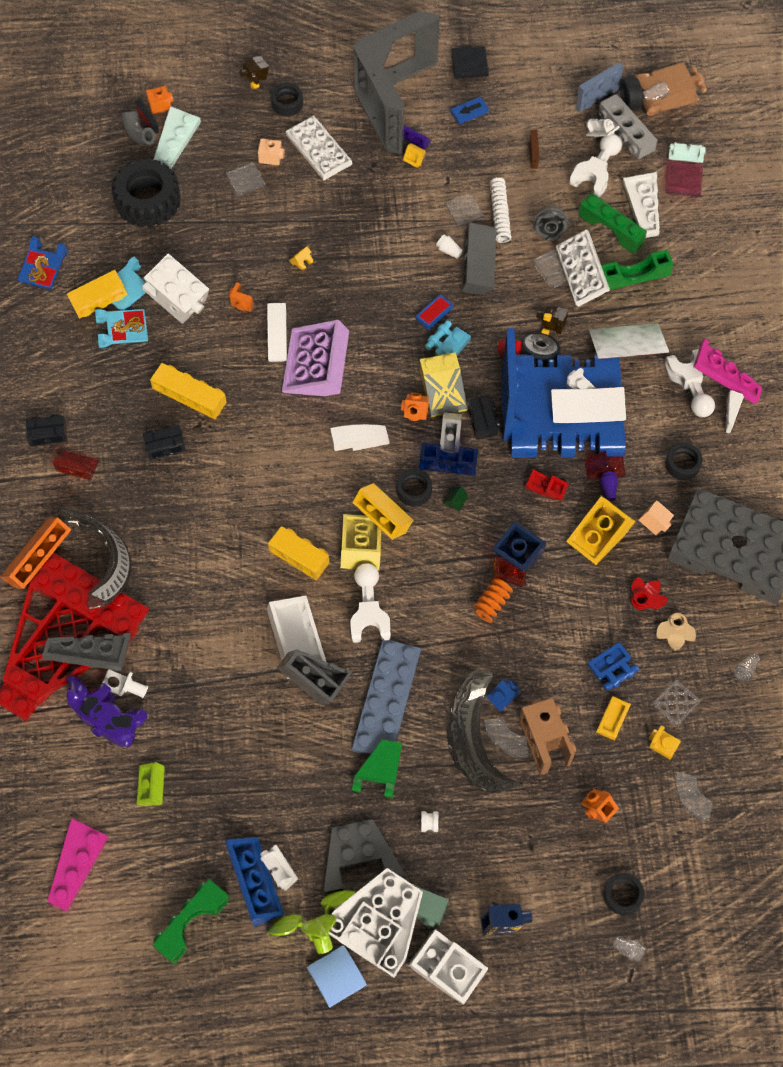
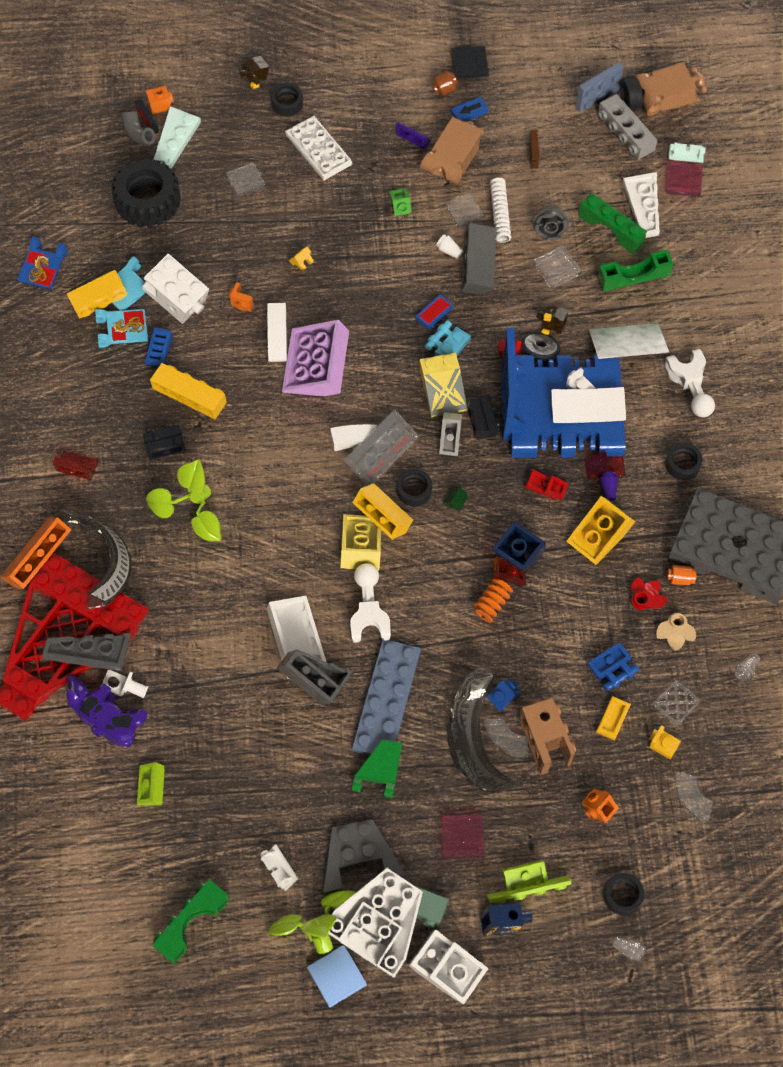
(46, 430): black brick -> none
(76, 860): dark pink wing -> none
(158, 336): none -> blue slope
(191, 477): none -> lime plant
(254, 880): blue slope -> none
(270, 152): light nougat brick -> none
(299, 552): yellow brick -> none
(376, 85): dark grey window -> none
(381, 448): none -> clear tile
(400, 201): none -> bright green bracket
(414, 155): yellow tile -> none
(415, 406): orange brick -> none
(429, 821): white wheel -> none
(435, 459): clear blue arch -> none
(444, 83): none -> dark orange head
(453, 150): none -> medium nougat piece
(462, 836): none -> clear pink tile
(527, 880): none -> lime bracket
(582, 268): white tile -> none
(596, 168): white piece -> none
(600, 127): white hinge -> none
(656, 518): light nougat brick -> none
(657, 91): clear cone -> none
(681, 575): none -> orange brick
(726, 373): dark pink wing -> none
(732, 407): white slope -> none

